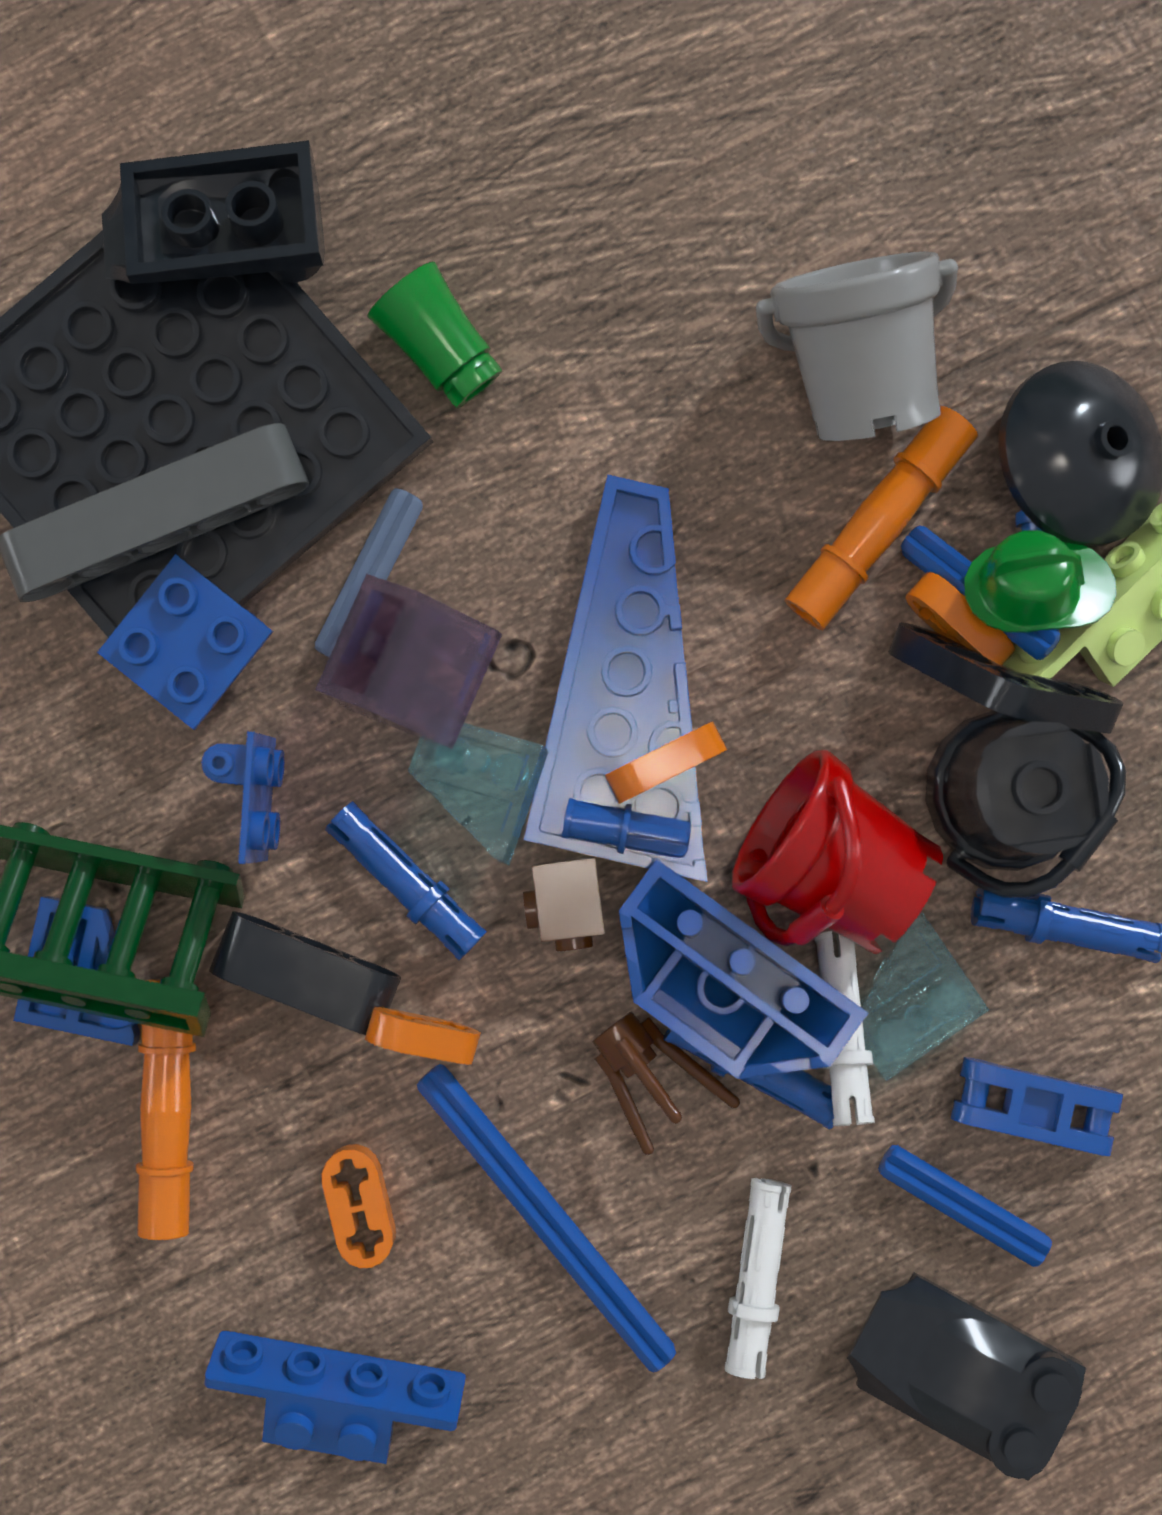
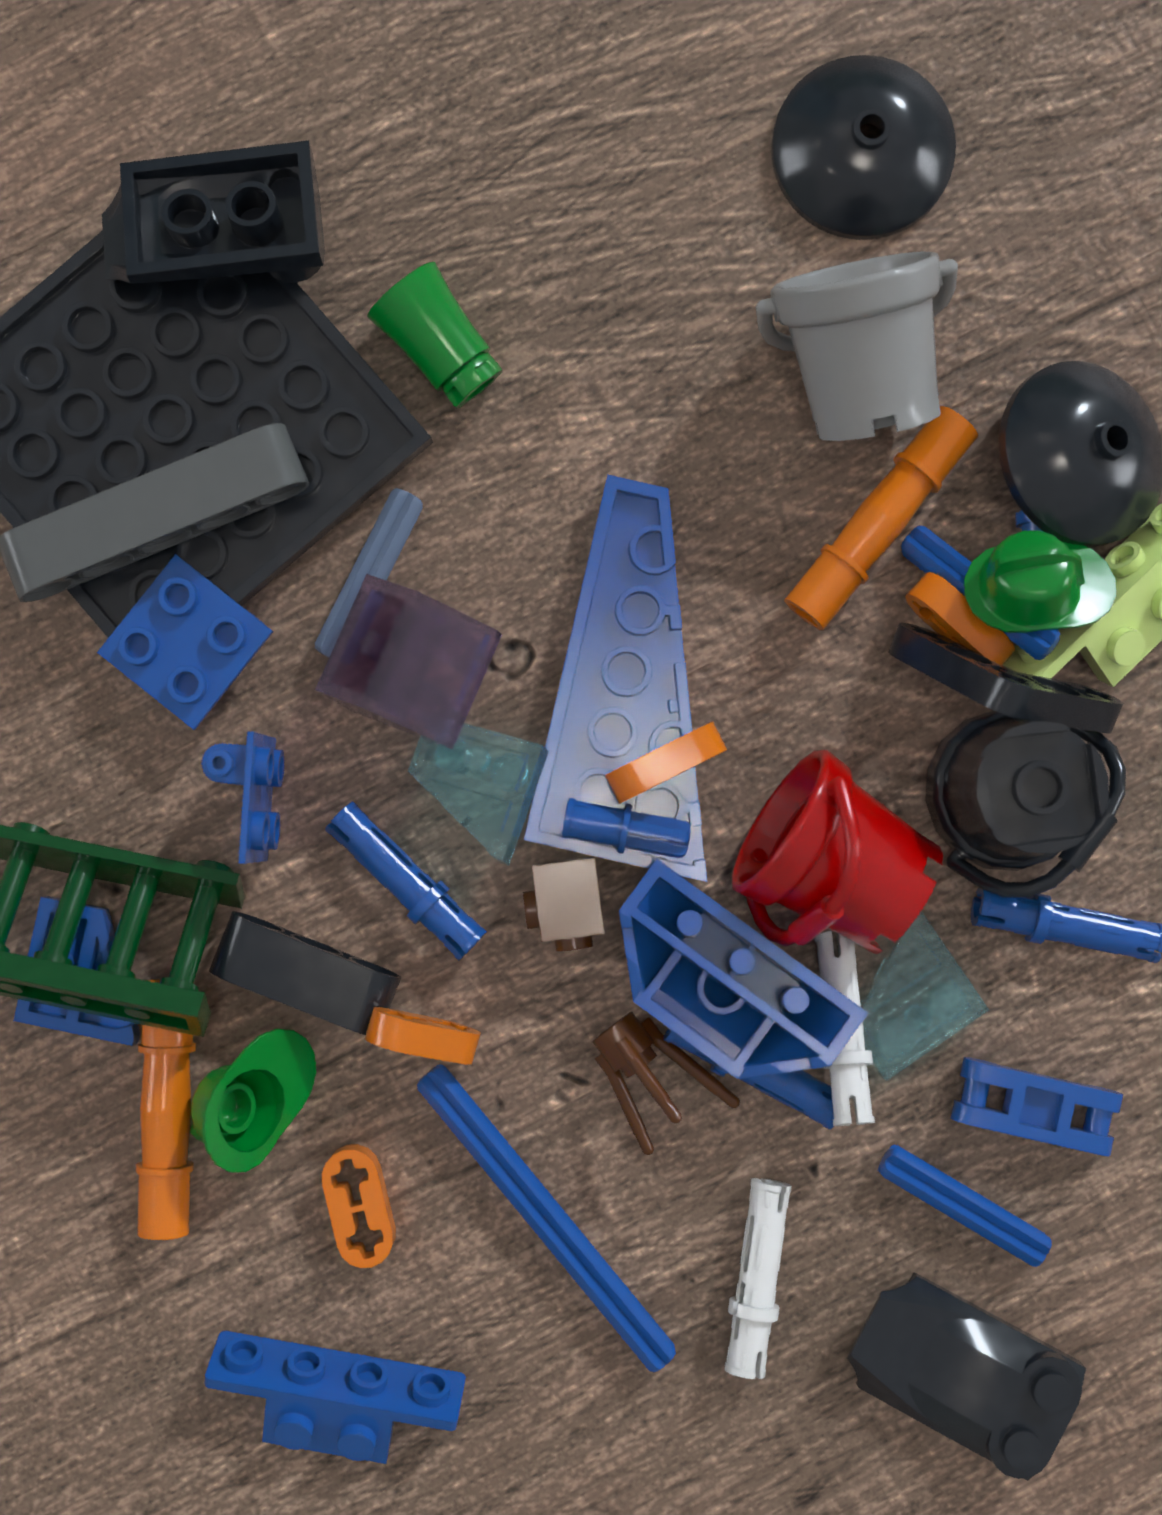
(252, 1101): none -> green piece
(855, 182): none -> black dish

